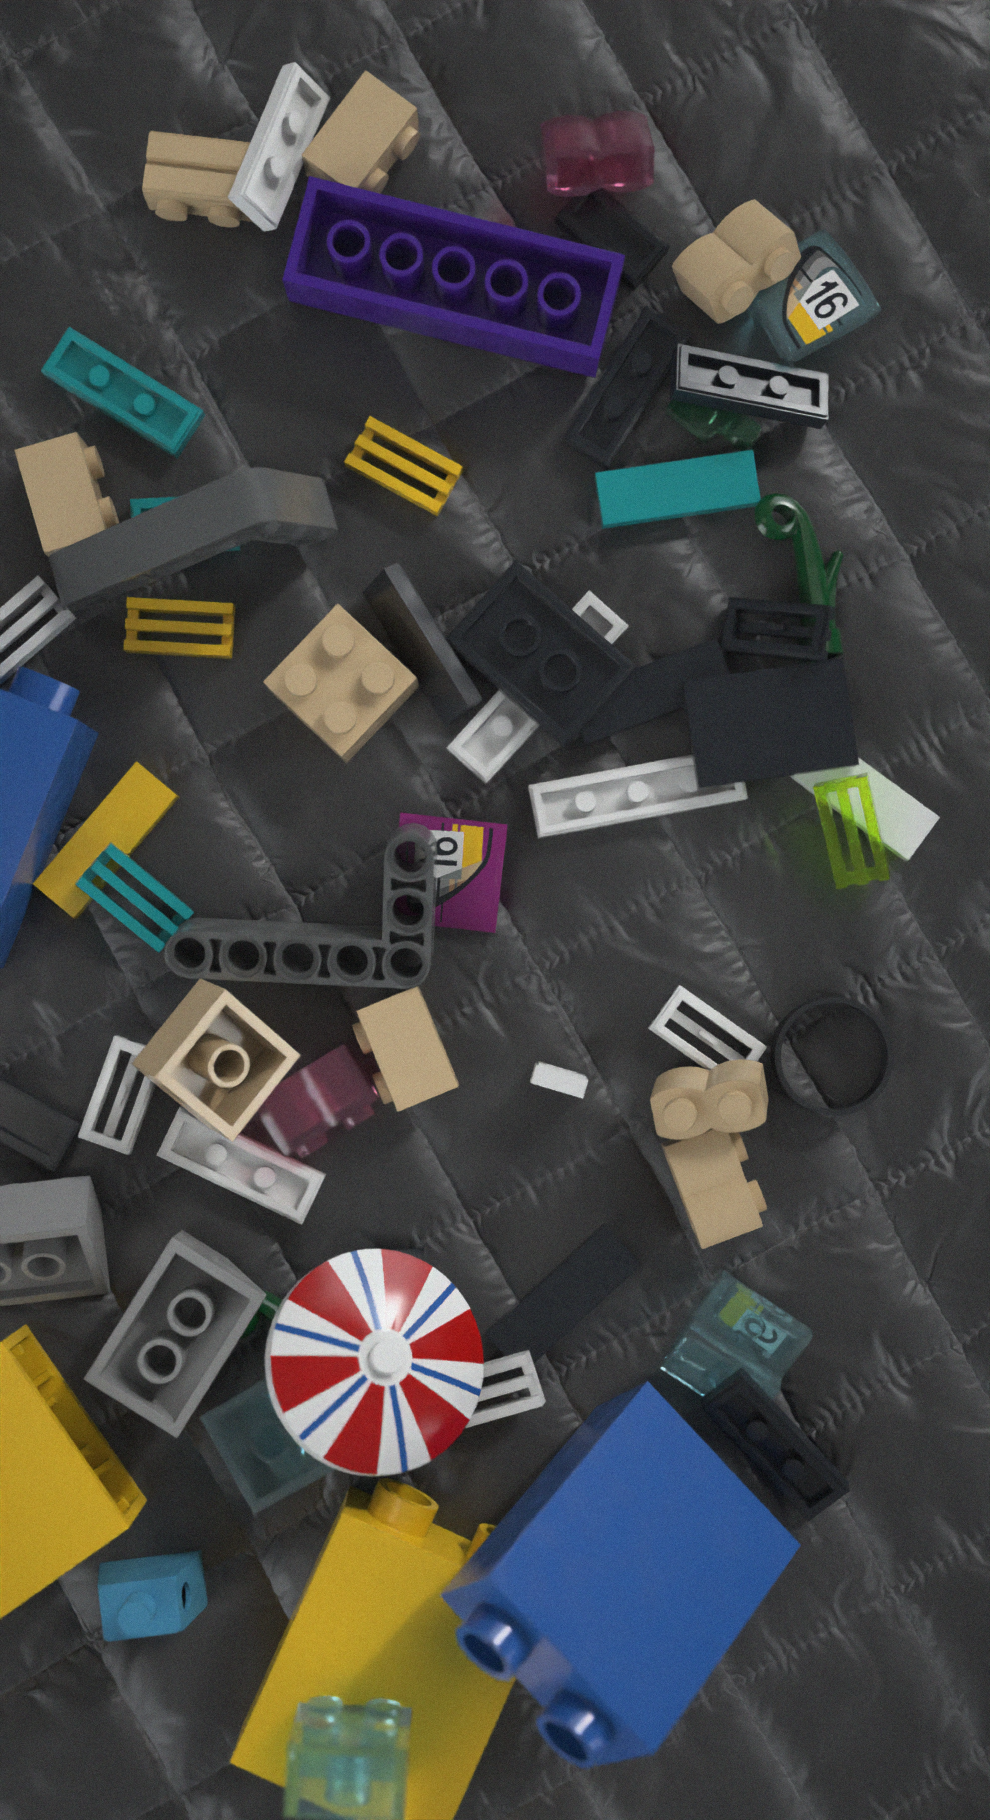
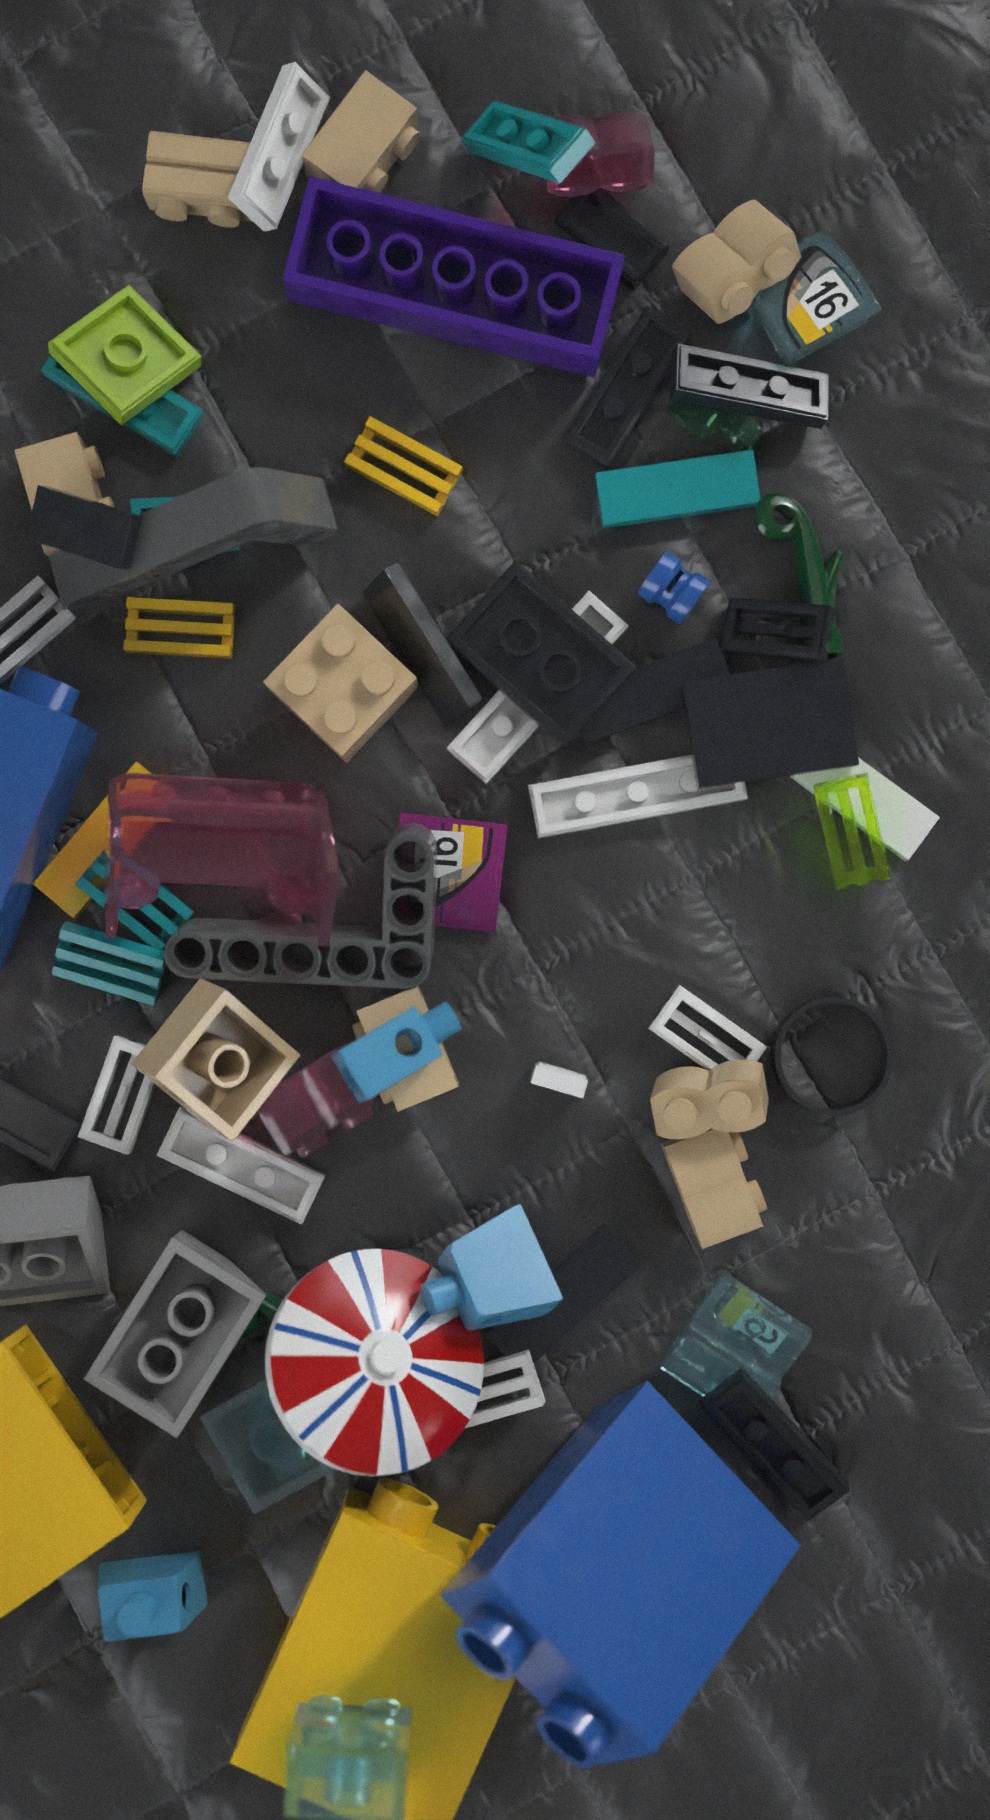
(83, 527): none -> black tile
(108, 971): none -> teal tile
(124, 354): none -> lime tile
(223, 836): none -> clear pink windscreen
(373, 1060): none -> dark azure torso
(494, 1275): none -> dark azure torso
(528, 141): none -> teal tile
(673, 587): none -> blue wheel

